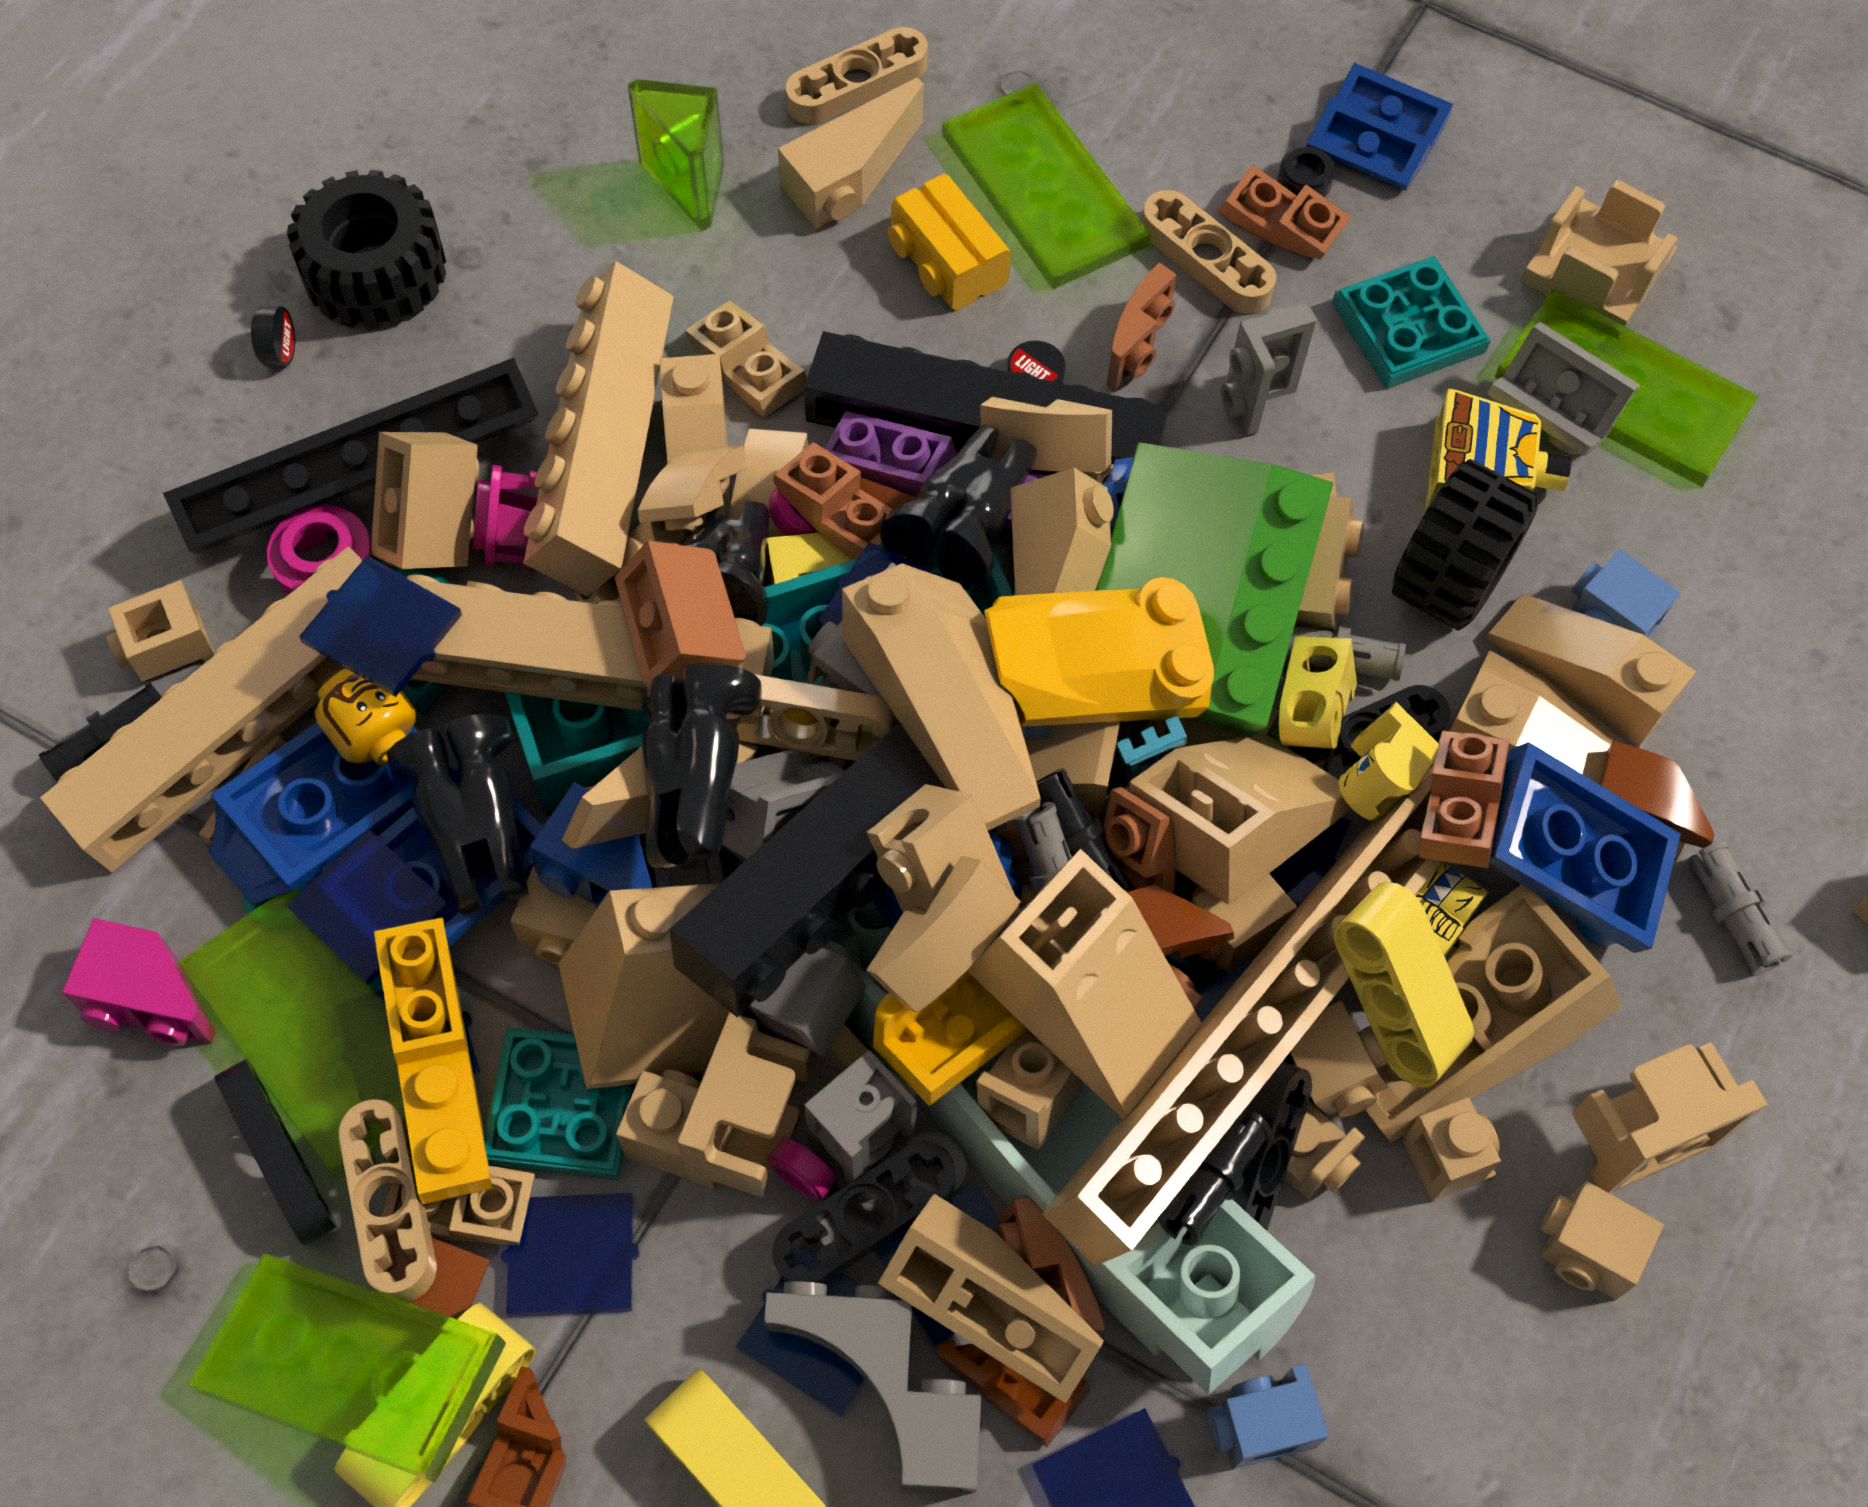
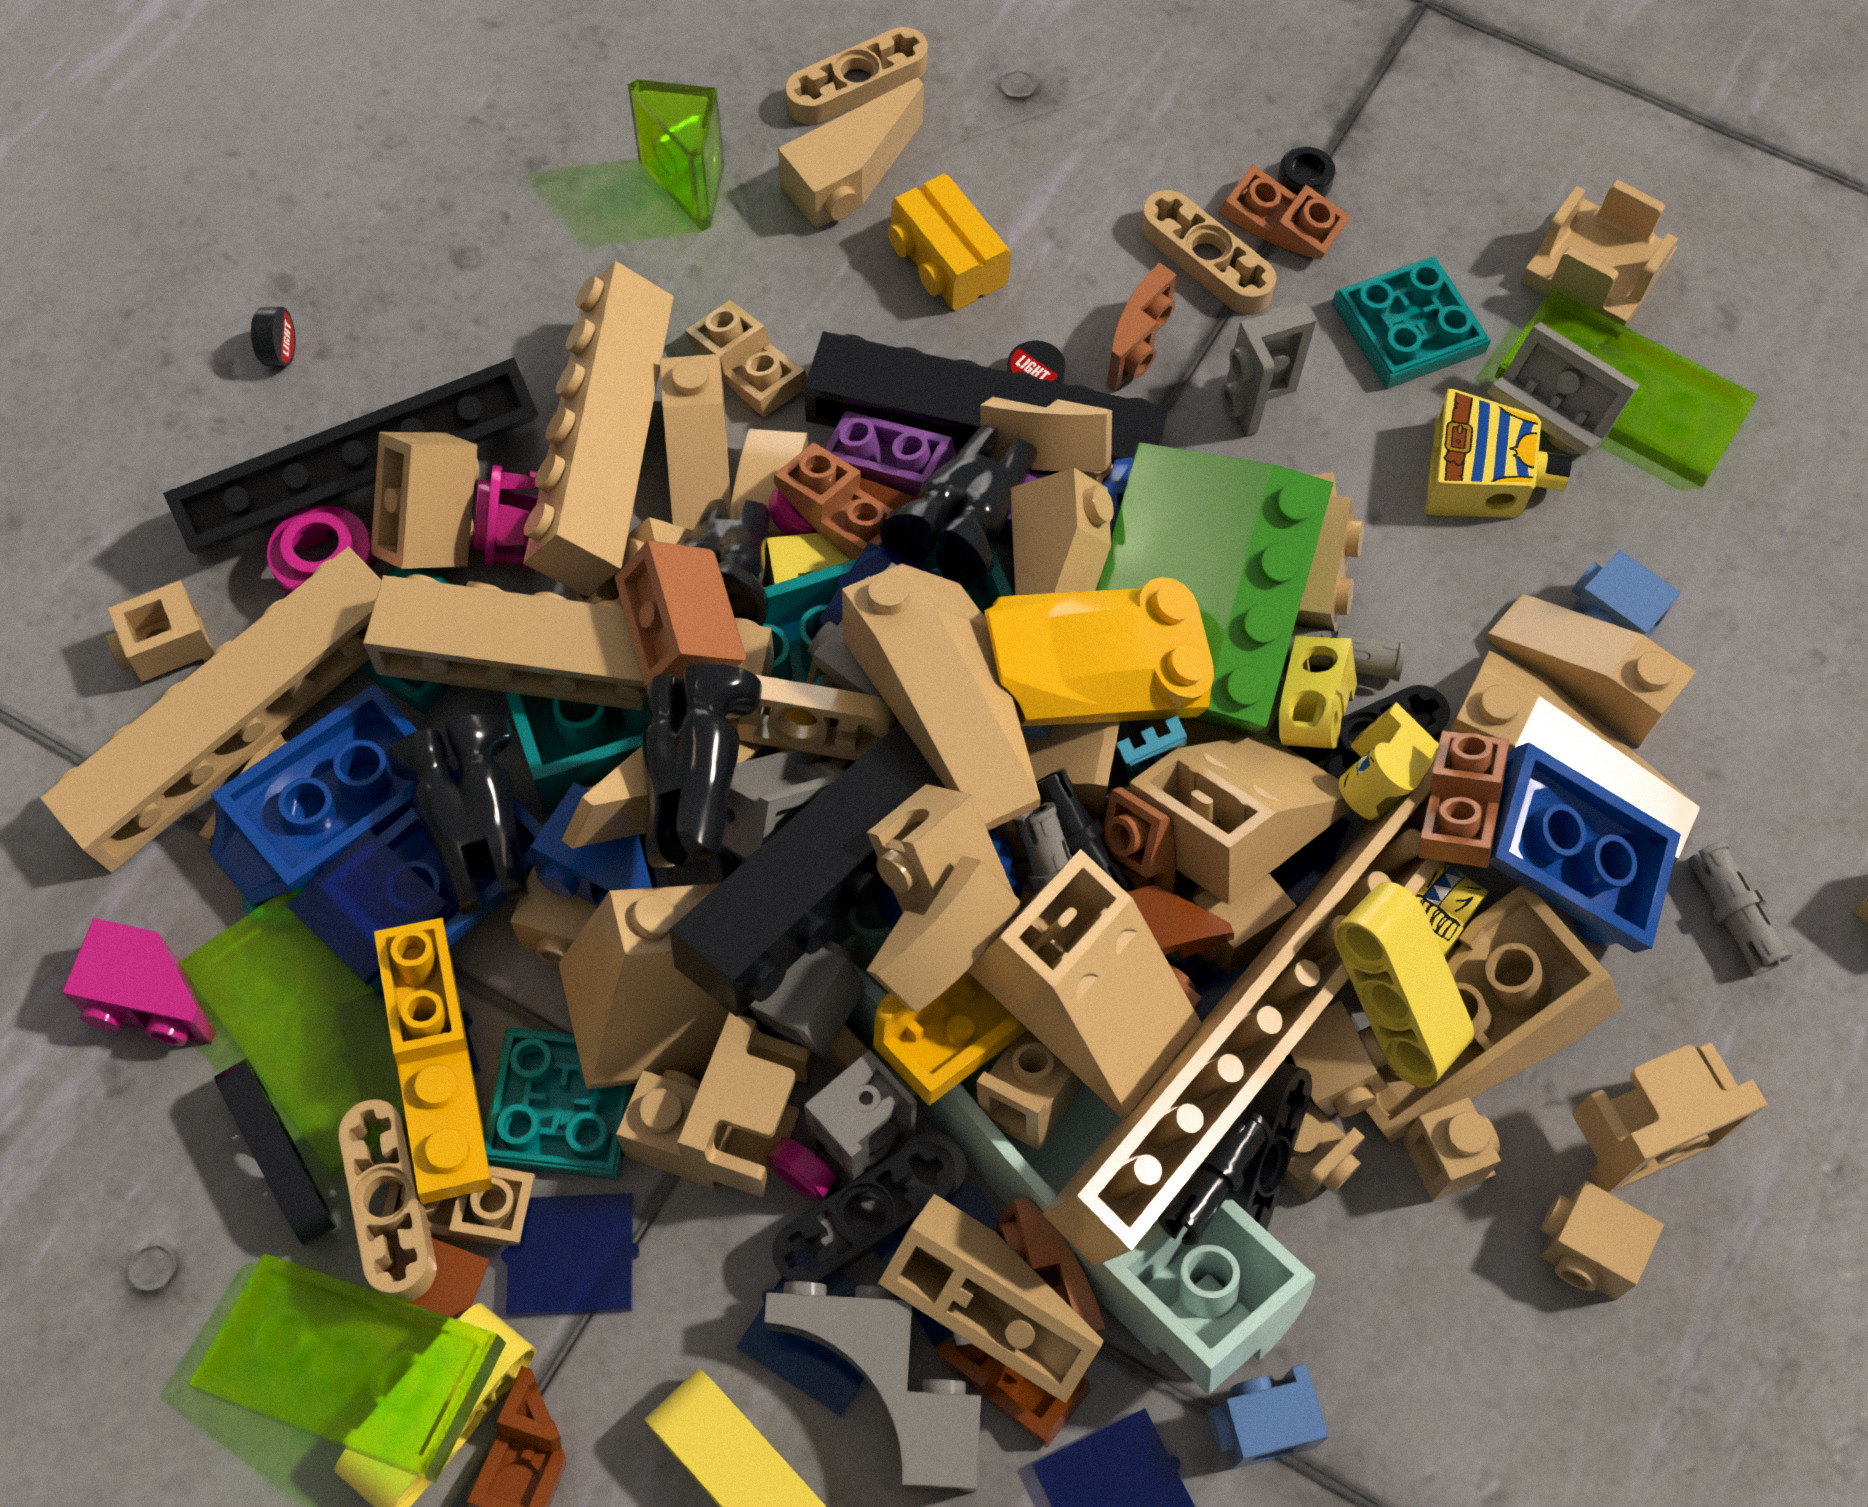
(90, 738): black pin -> none
(362, 214): black tyre -> none
(362, 717): yellow head -> none
(380, 626): clear blue piece -> none
(690, 486): tan slope -> none
(1045, 185): clear neon green tile -> none
(1380, 126): blue slope -> none
(1464, 544): black tyre -> none
(1658, 789): dark orange slope -> none

